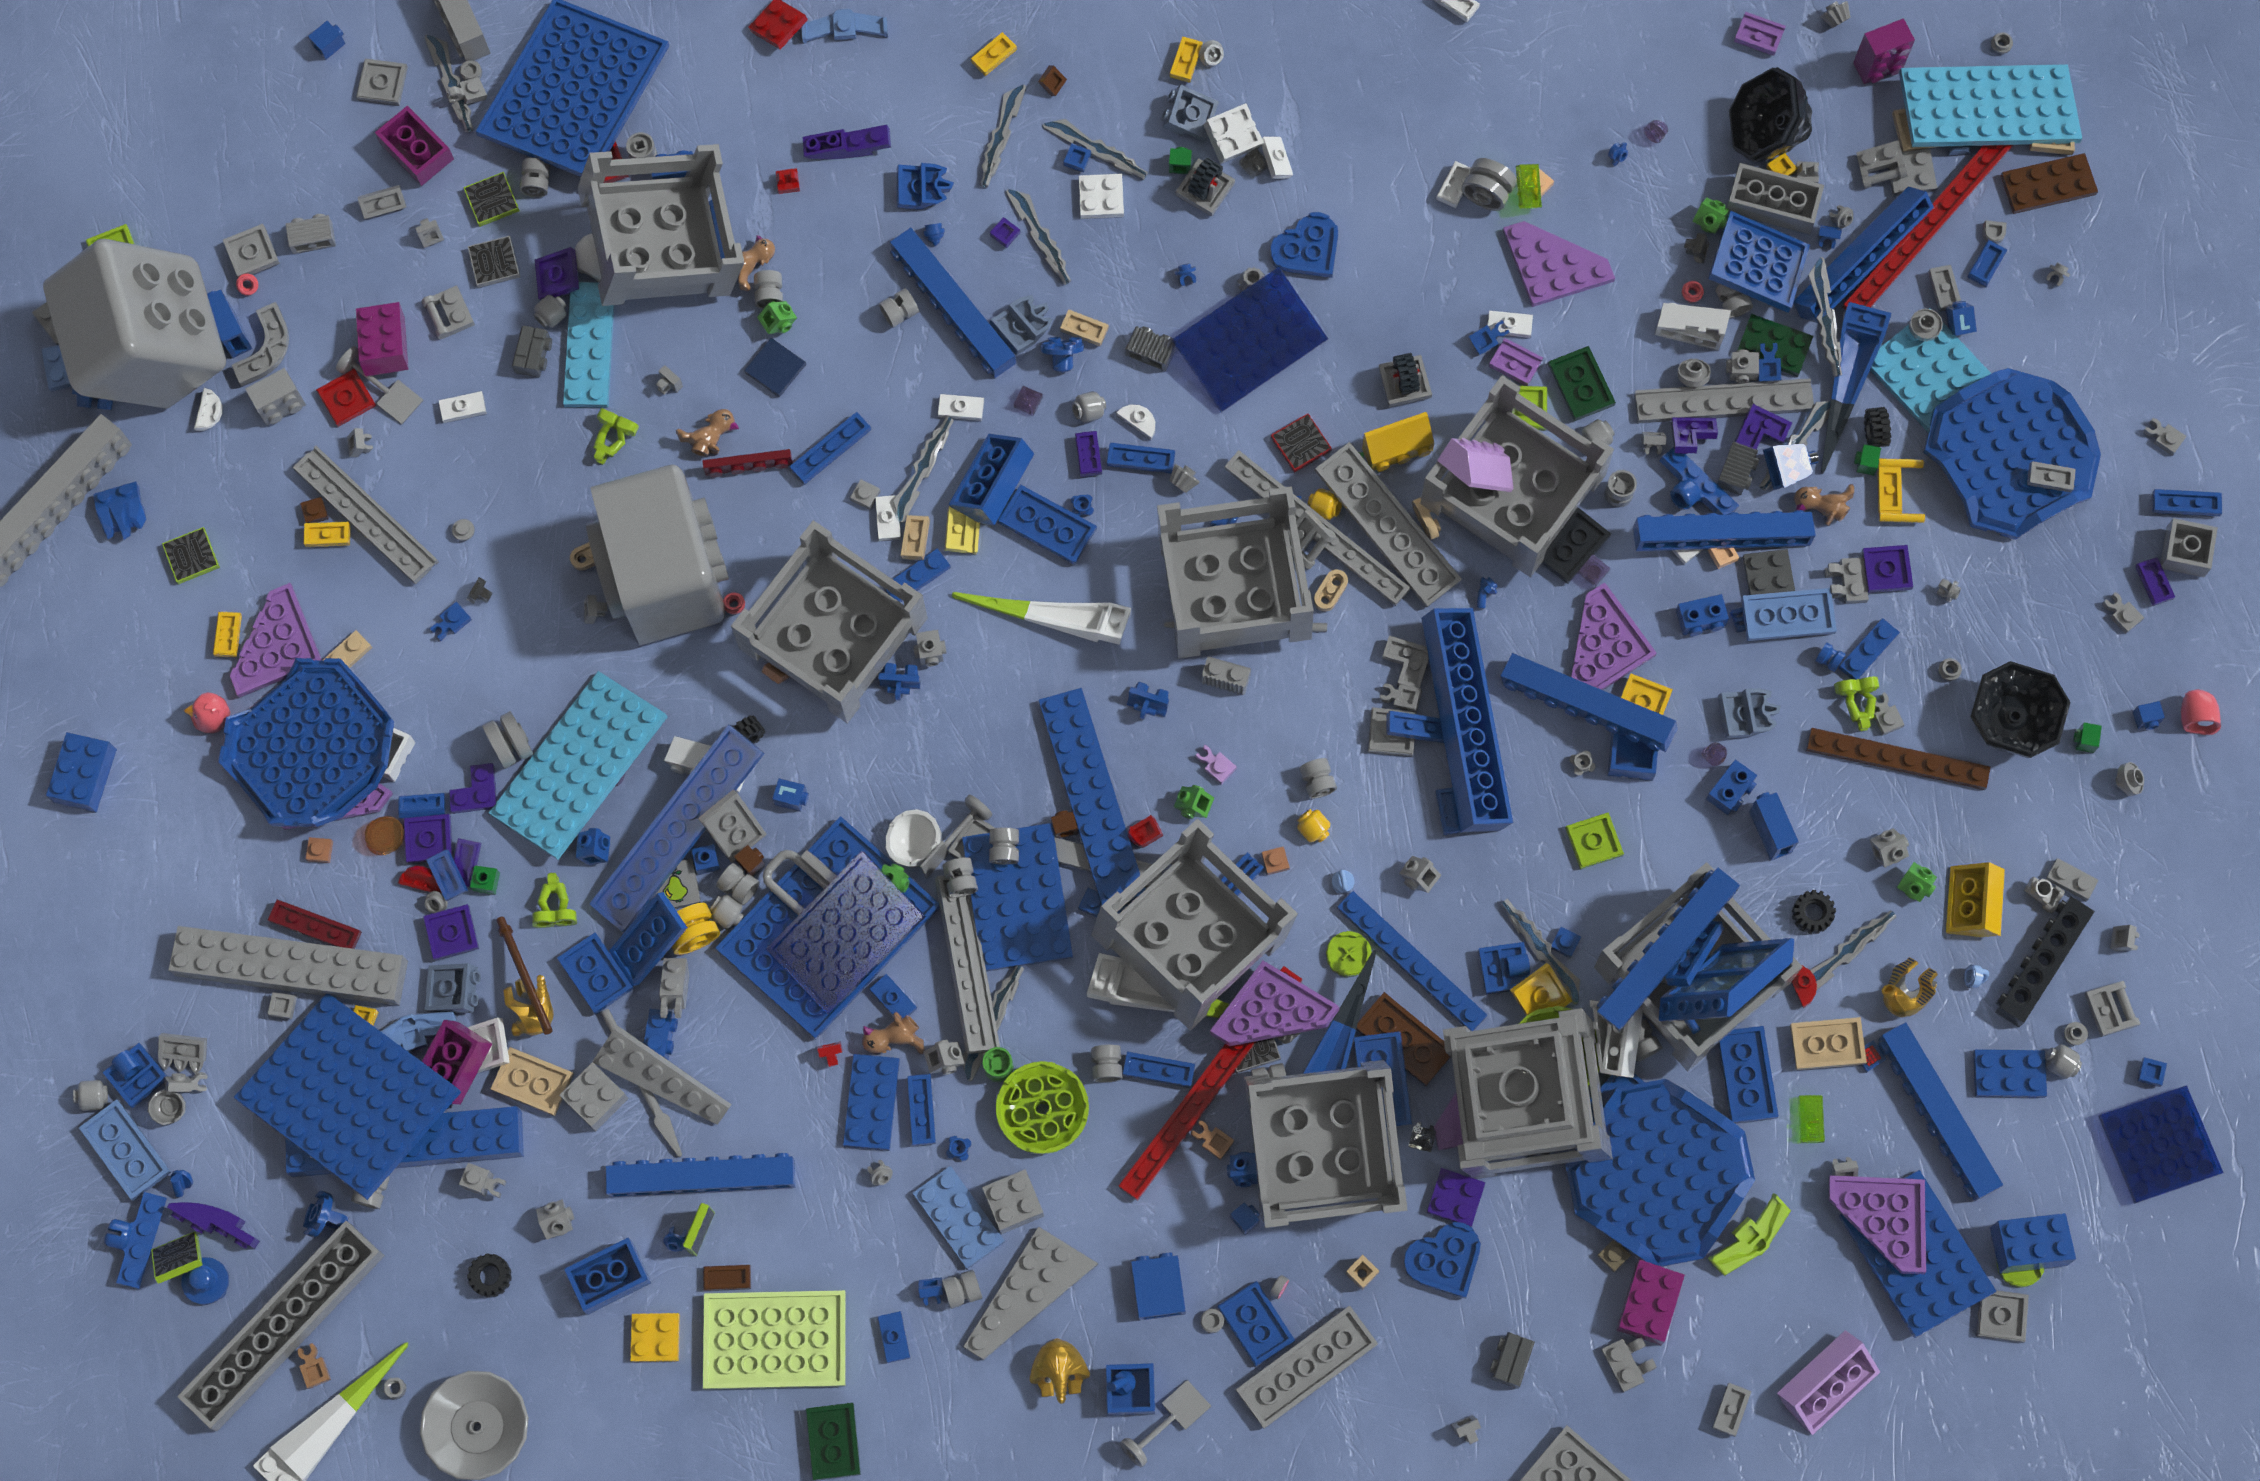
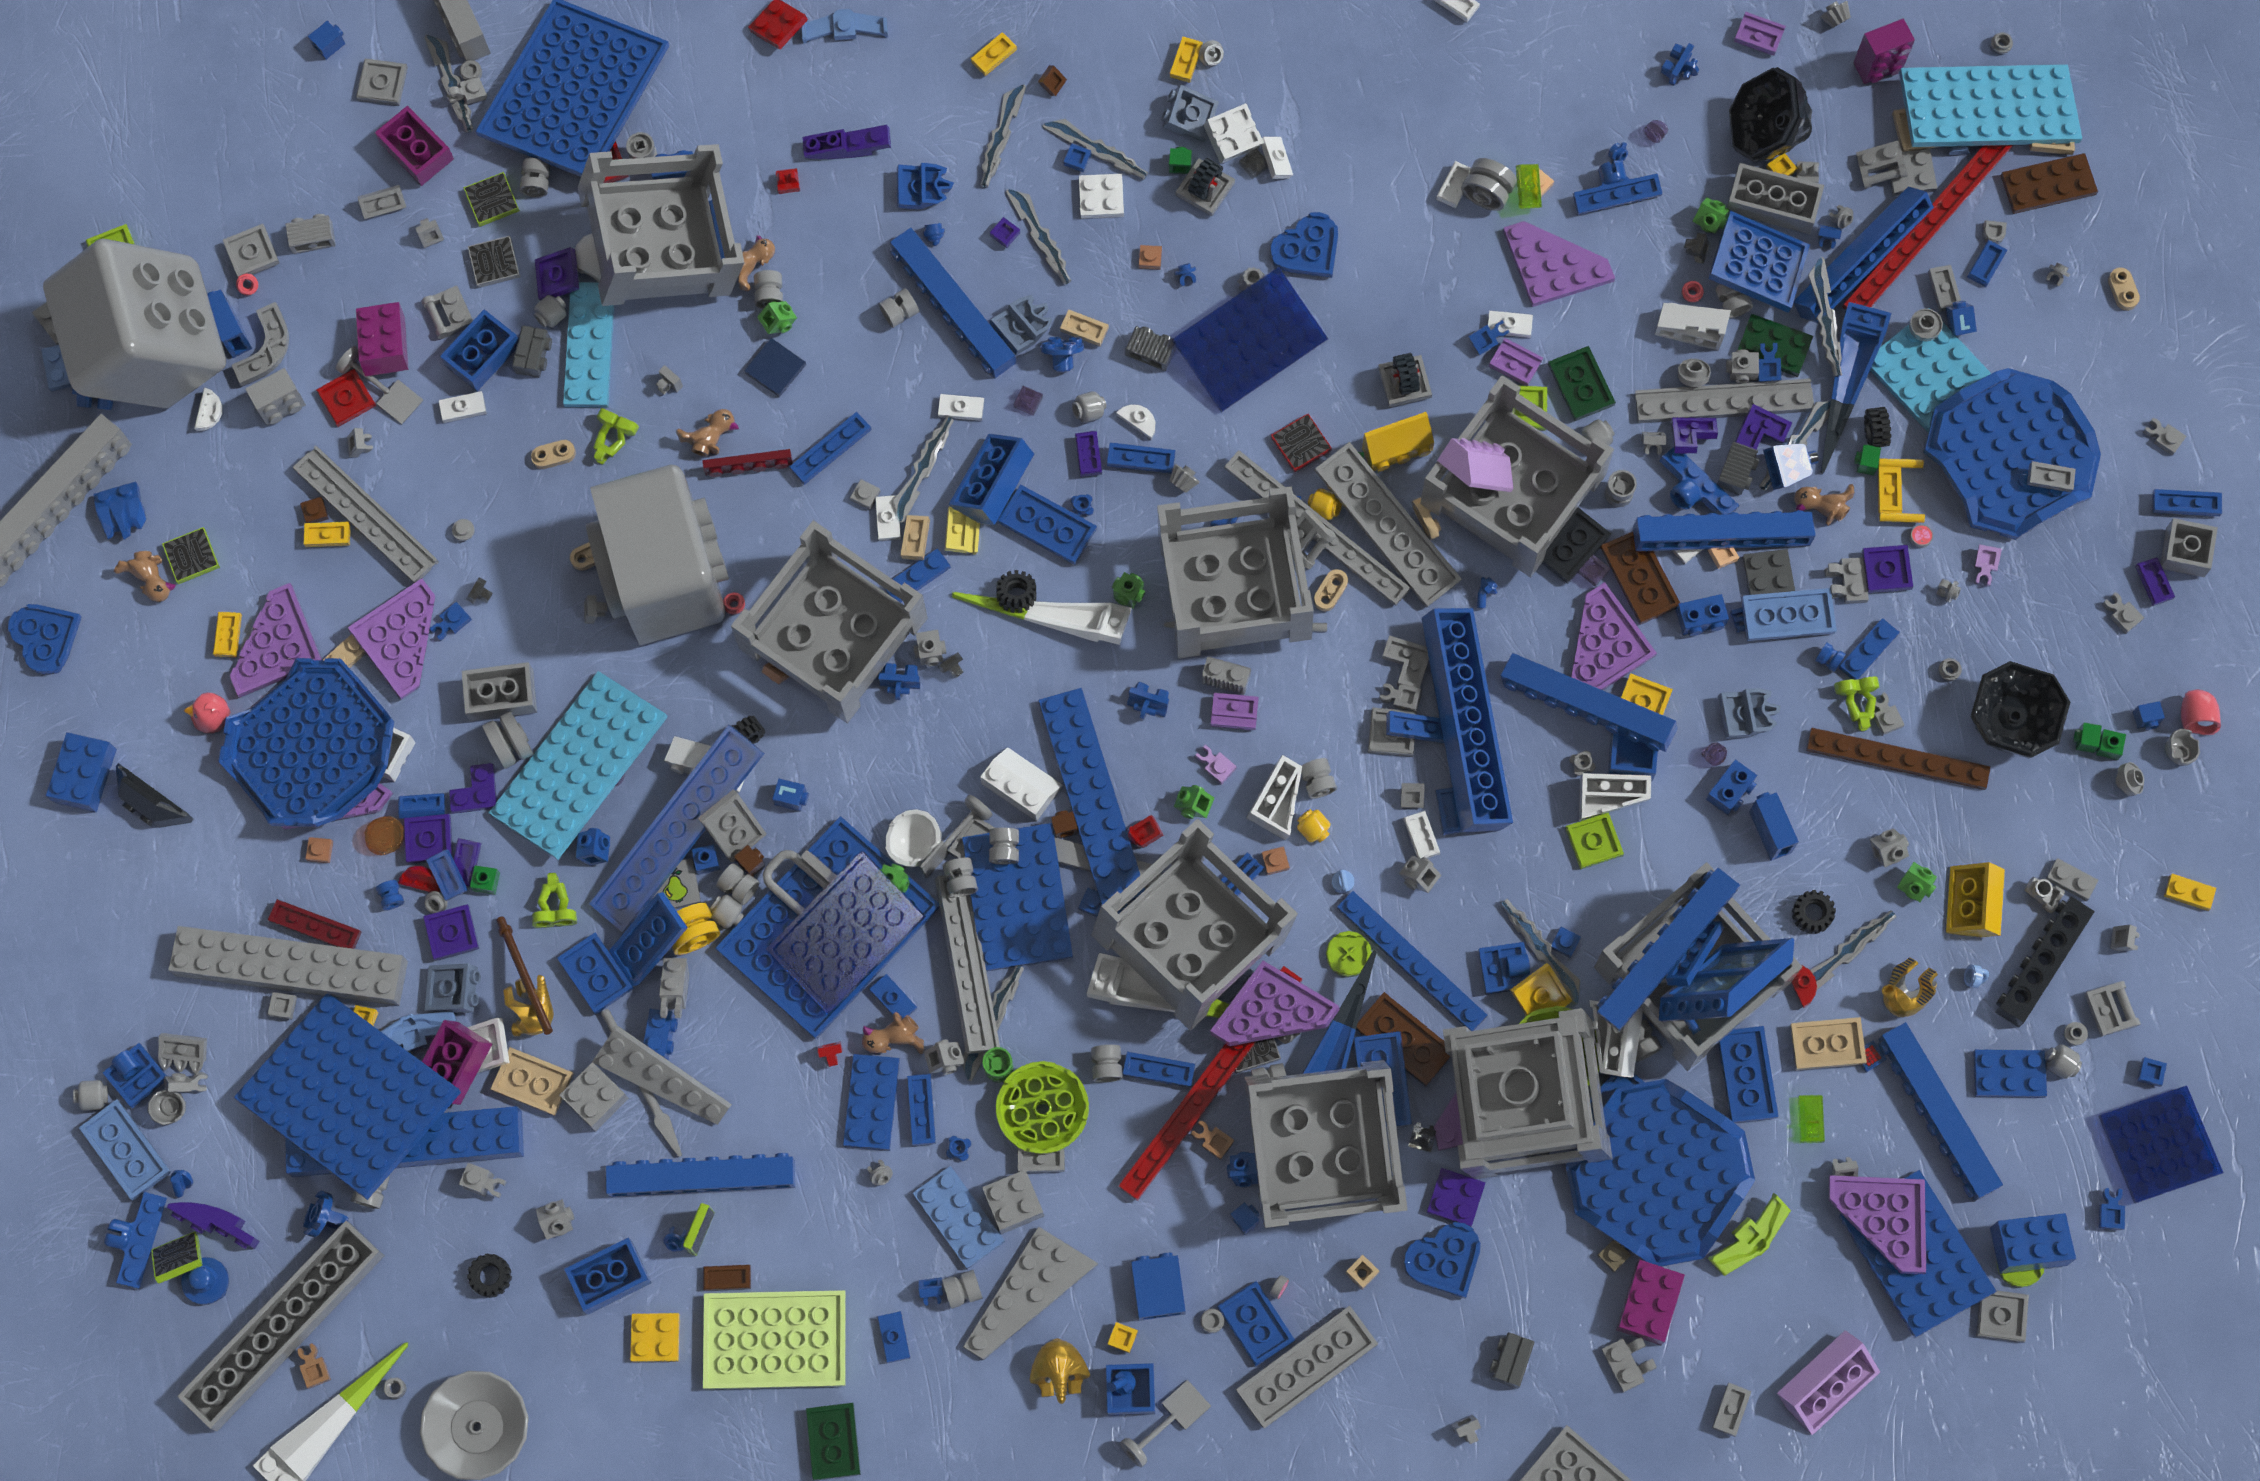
(44, 635): none -> blue plate
(145, 568): none -> medium nougat animal
(147, 801): none -> black wedge
(390, 895): none -> blue wheel
(397, 636): none -> medium lavender plate
(480, 350): none -> blue brick
(499, 690): none -> light grey brick
(553, 454): none -> tan plate
(952, 665): none -> clear smoke tile
(1016, 581): none -> black tyre
(1020, 783): none -> white slope
(1041, 1162): none -> light grey plate
(1122, 1337): none -> yellow plate
(1131, 596): none -> bright green brick
(1150, 257): none -> nougat plate
(1234, 711): none -> medium lavender plate
(1277, 798): none -> white wedge
(1412, 795): none -> light grey plate
(1421, 835): none -> white plate
(1611, 792): none -> white wedge
(1616, 189): none -> blue plate
(1640, 578): none -> reddish brown plate
(1674, 70): none -> blue hips
(1921, 536): none -> tile
(1987, 560): none -> lavender plate
(2108, 750): none -> green plate
(2111, 1214): none -> blue plate
(2123, 287): none -> tan plate
(2182, 747): none -> light grey hair
(2190, 892): none -> yellow plate

